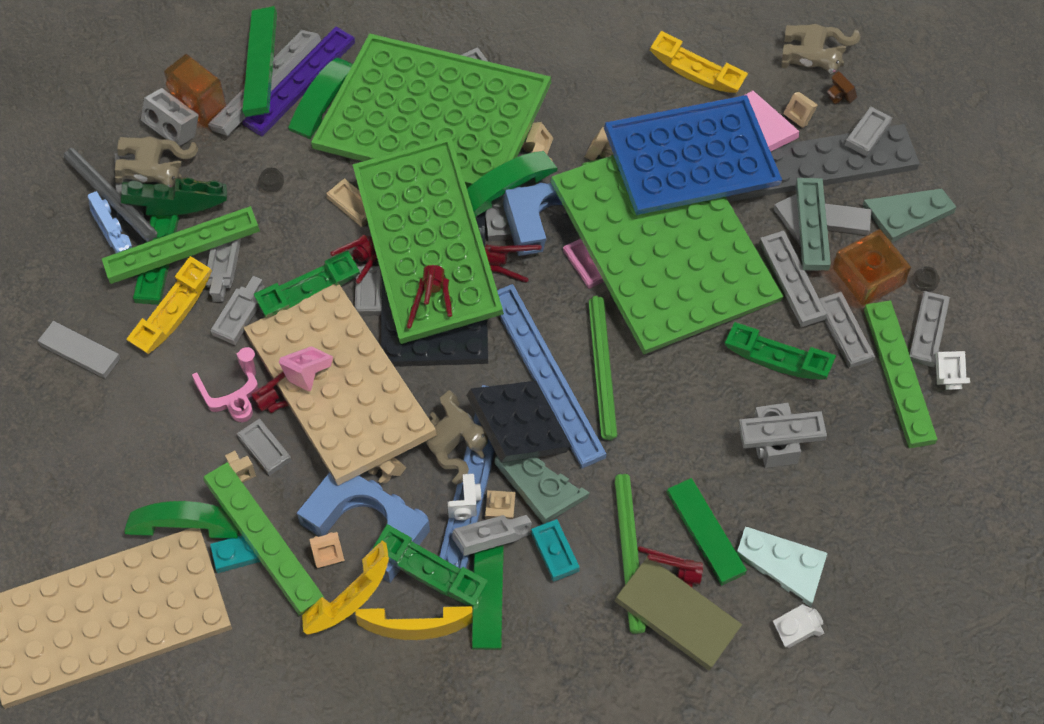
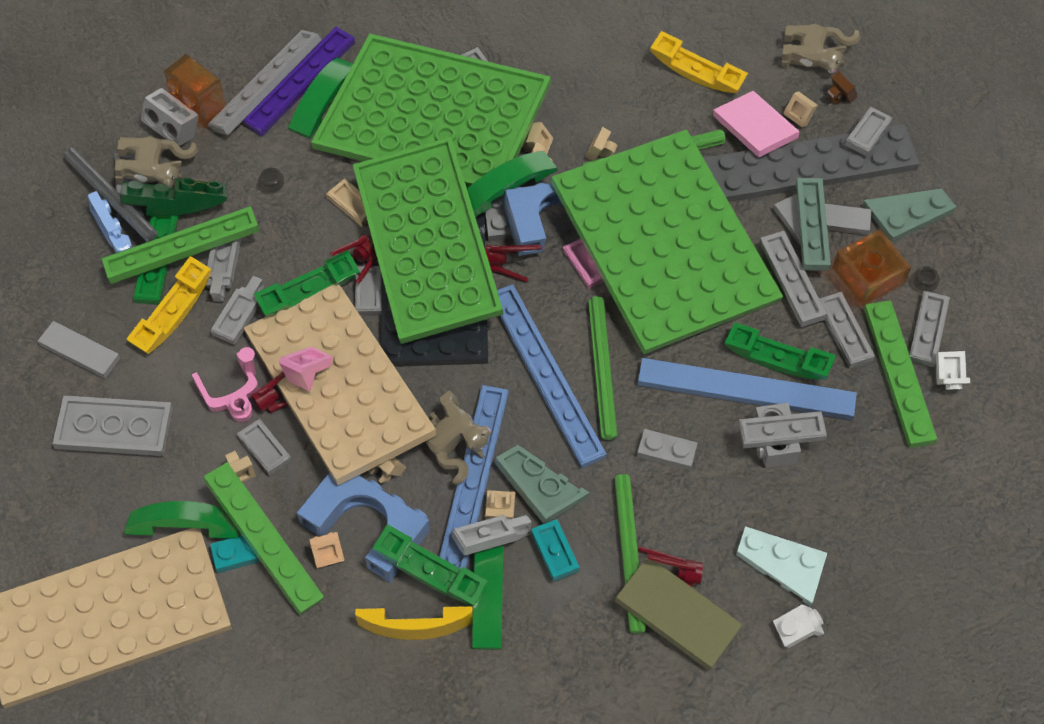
(113, 425): none -> light grey plate
(260, 61): green tile -> none
(327, 614): yellow slope -> none
(432, 281): dark red plant -> none
(466, 508): white bracket -> none
(518, 421): black plate -> none
(667, 449): none -> light grey plate
(692, 154): blue plate -> none
(706, 531): green tile -> none
(746, 388): none -> medium blue tile

